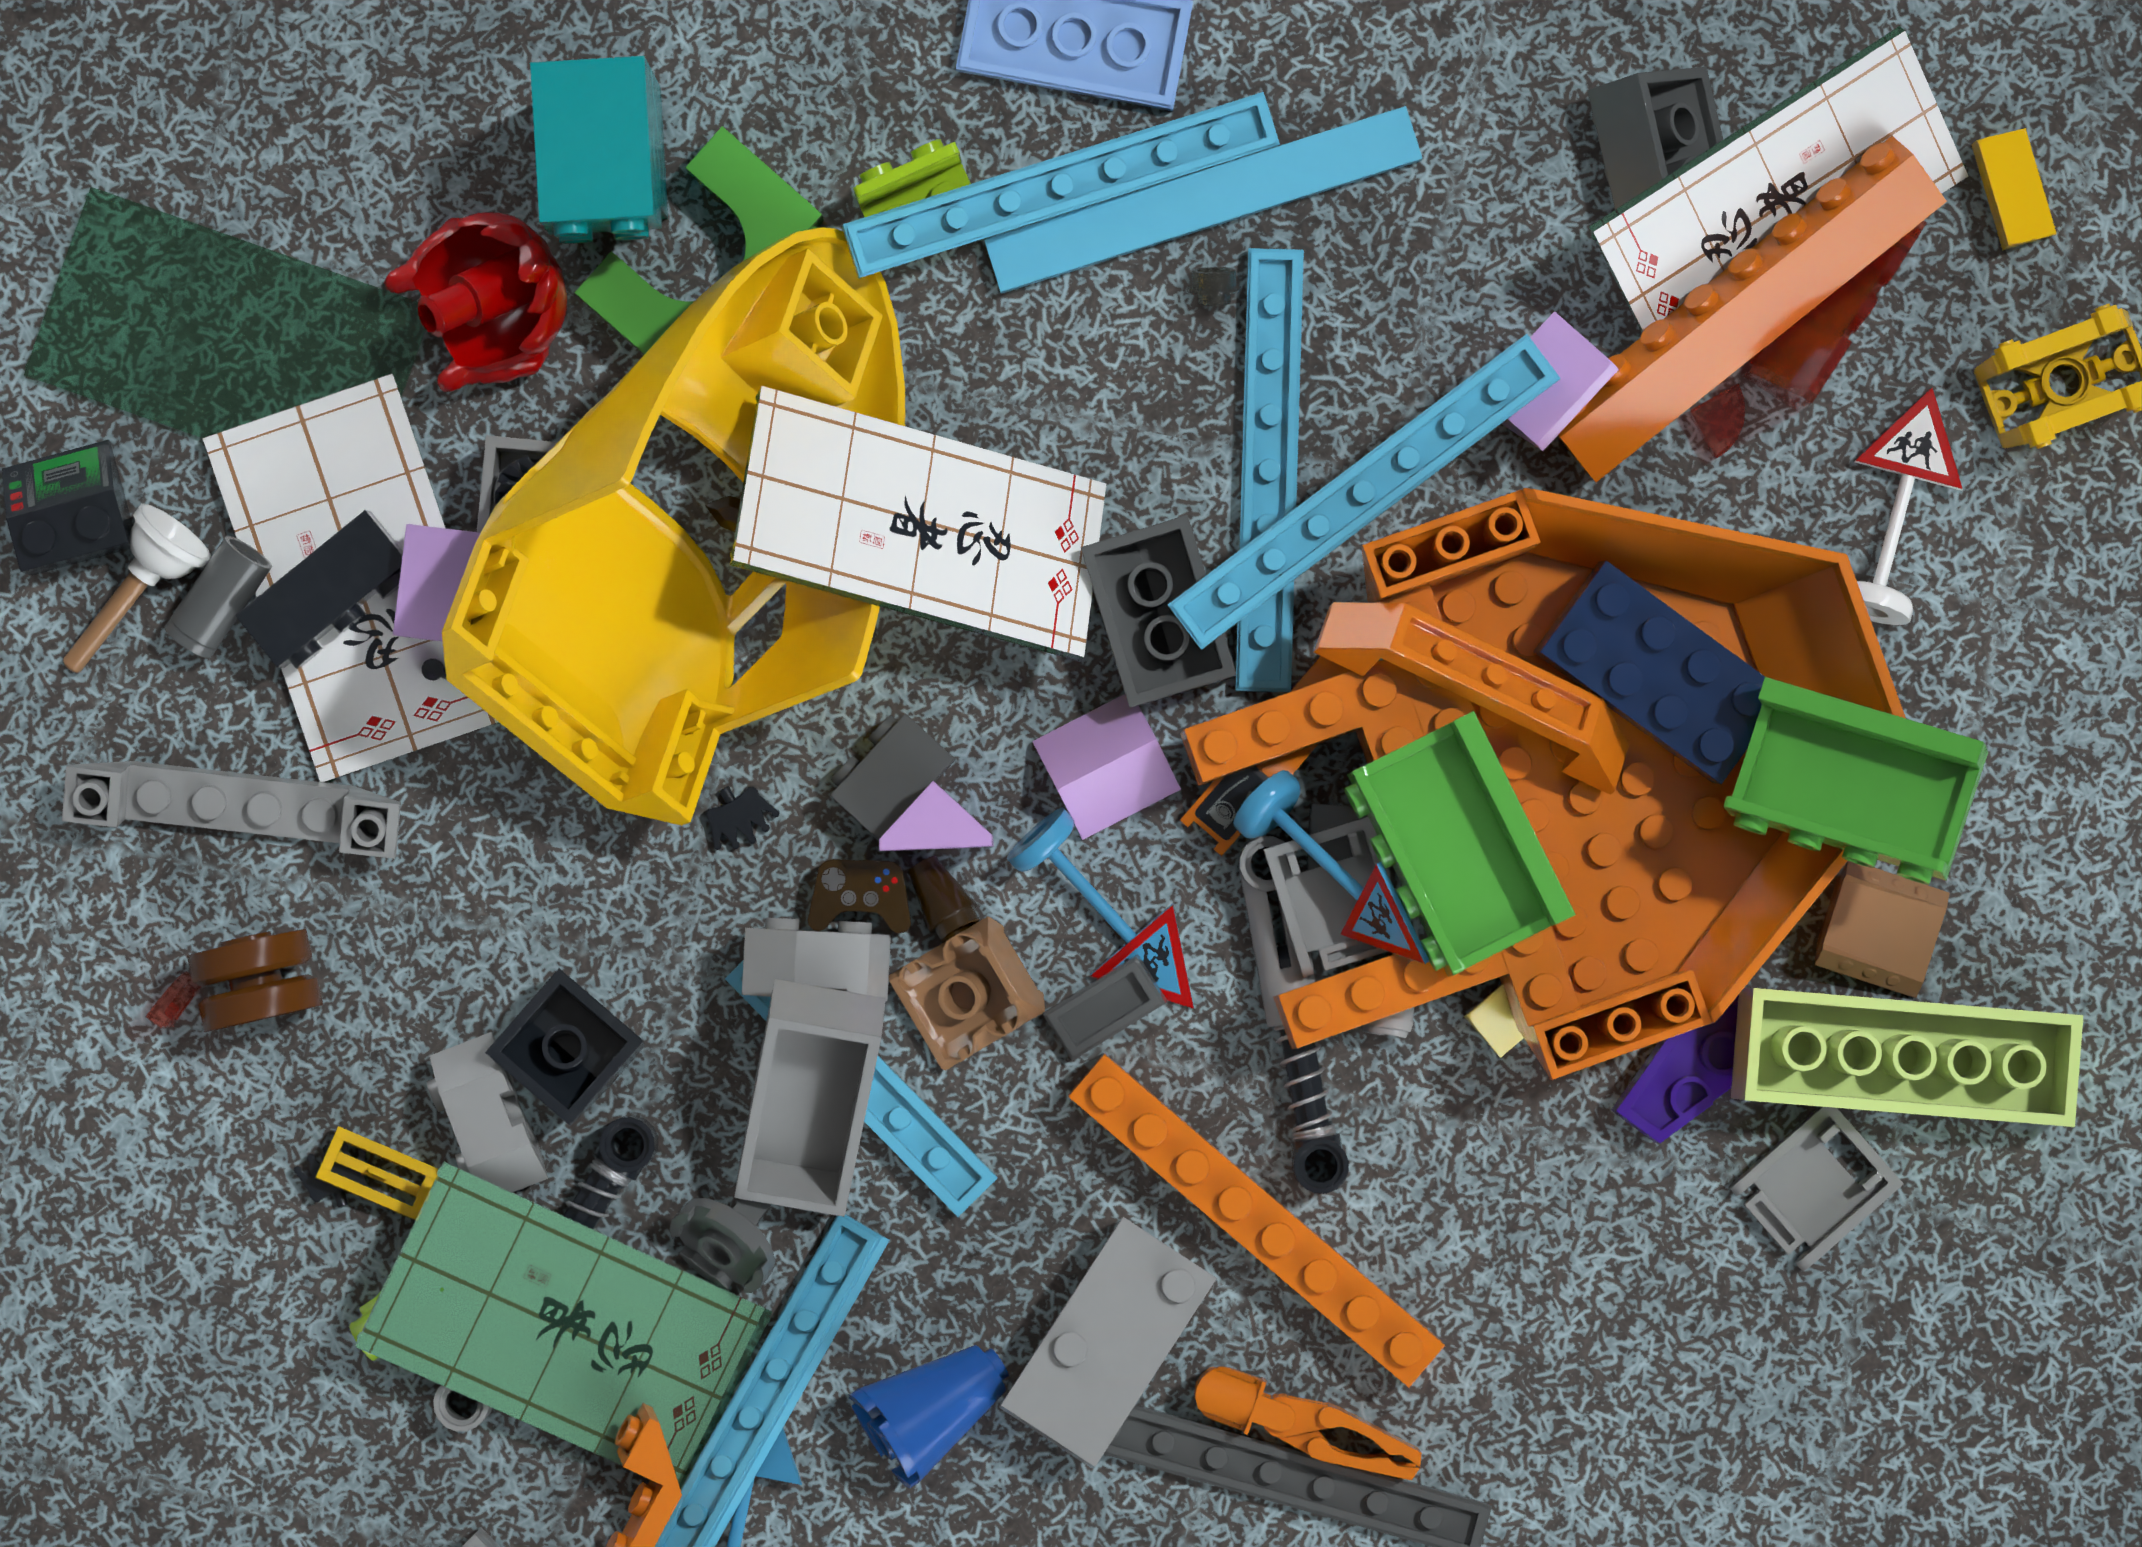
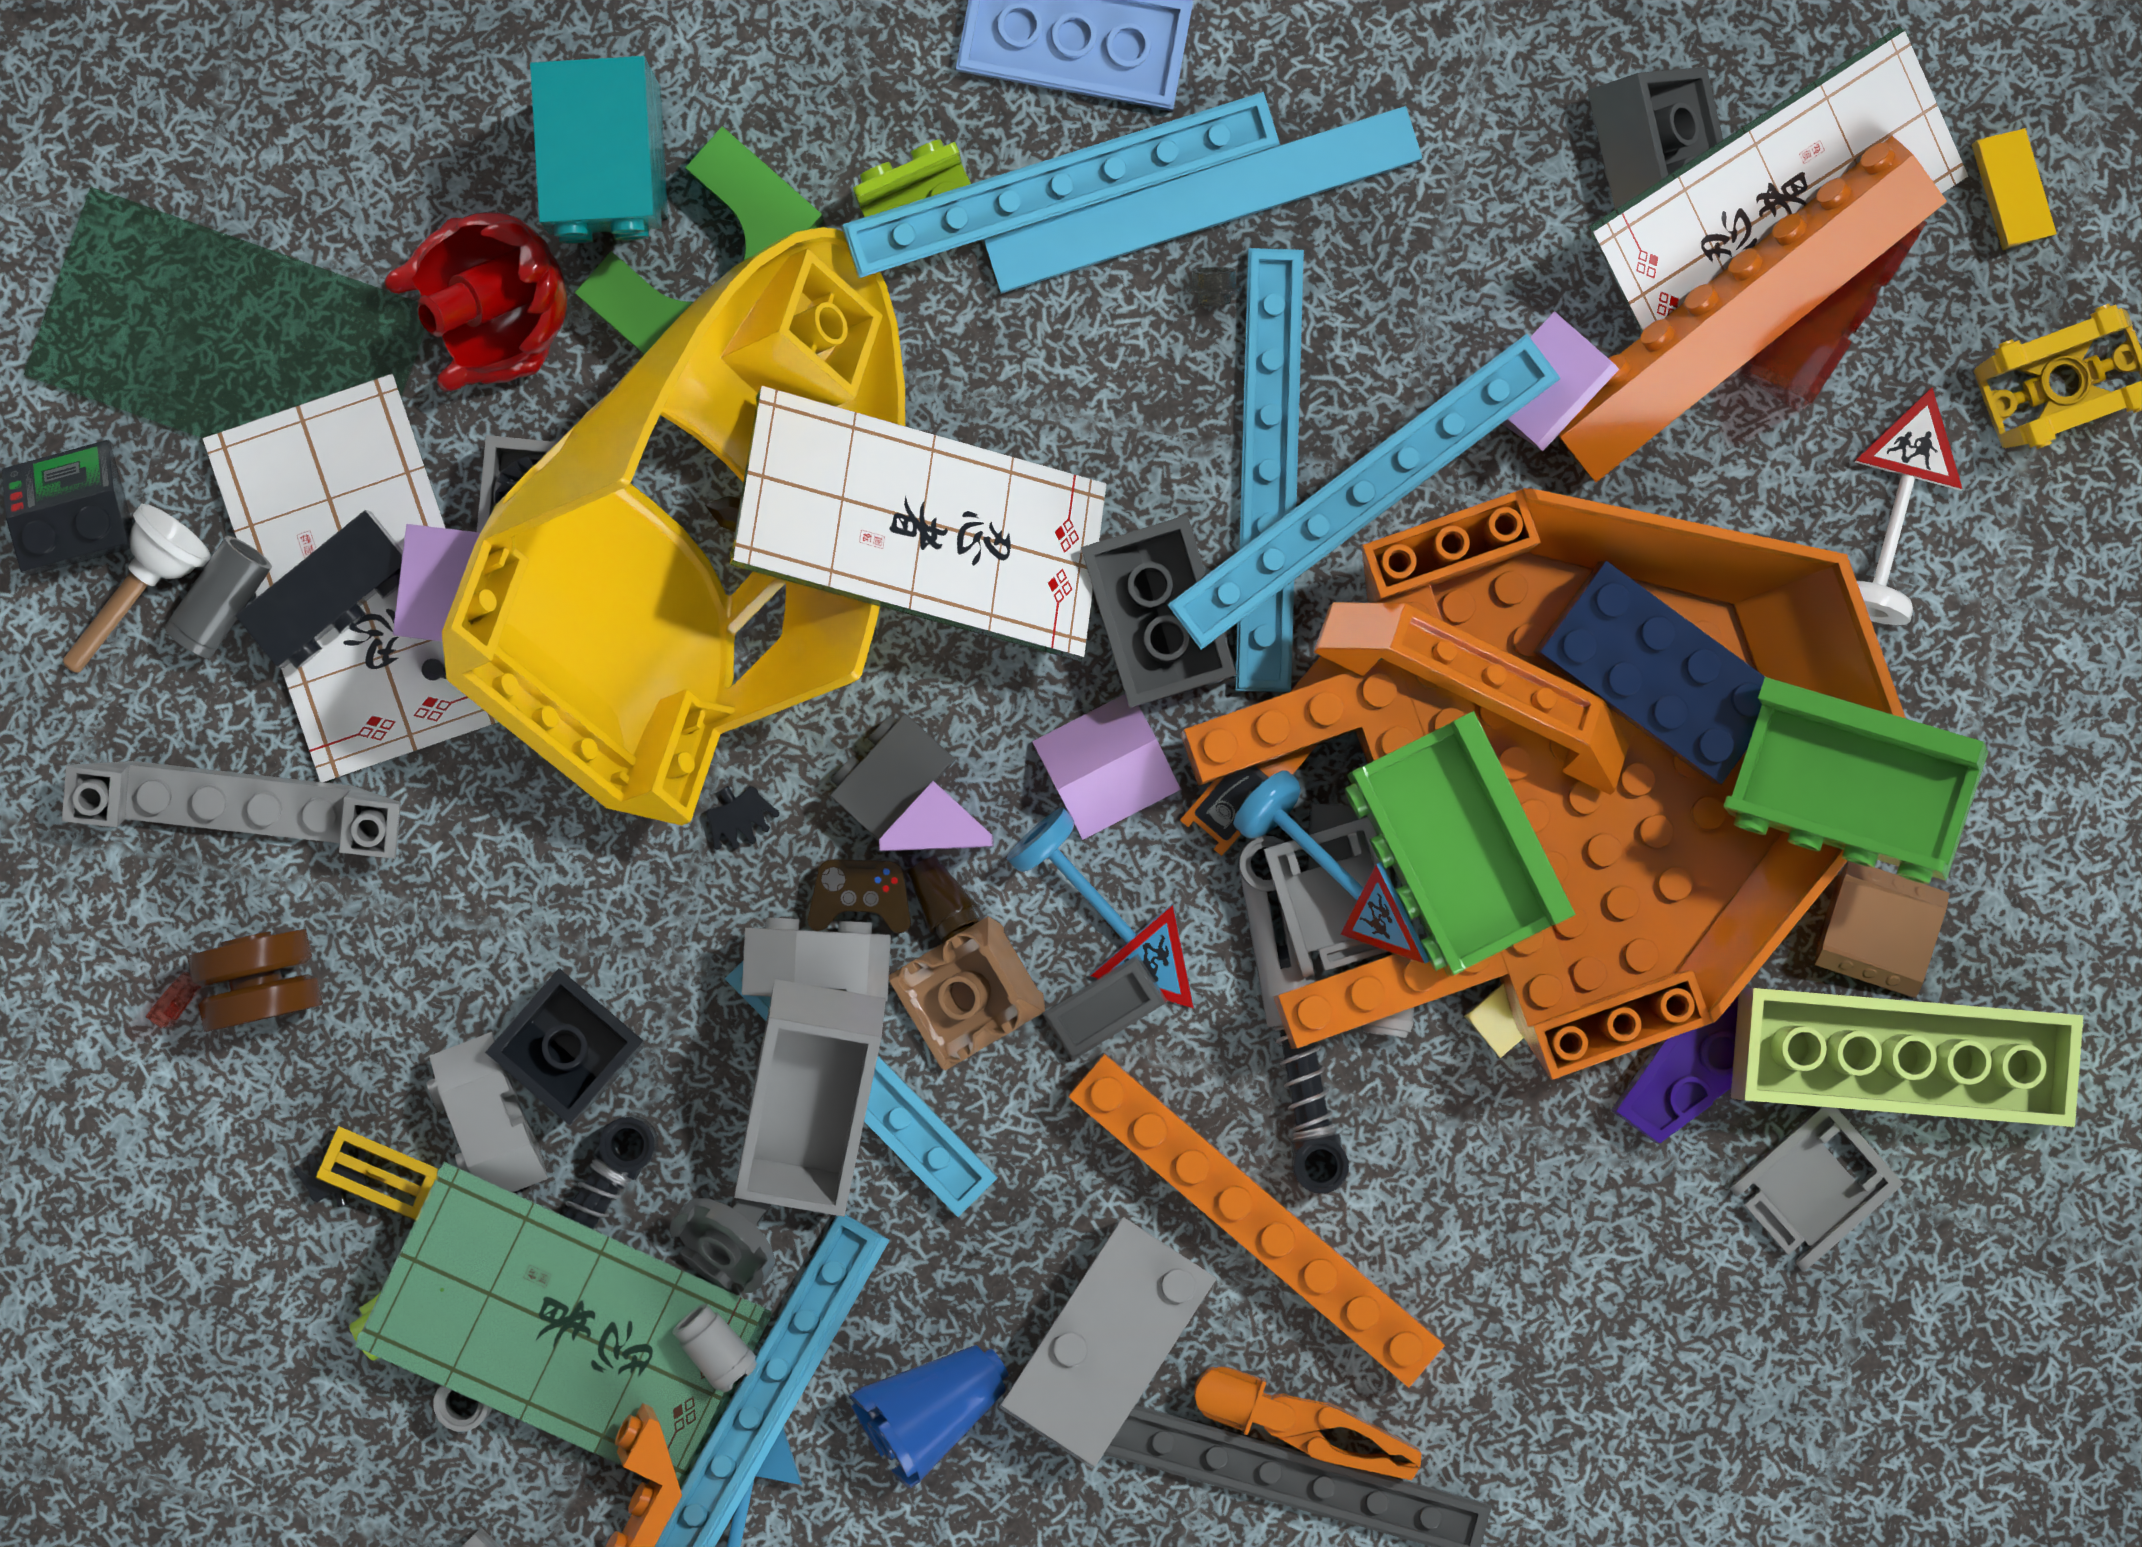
(714, 1347): none -> light grey piece
(1720, 420): clear red tile -> none

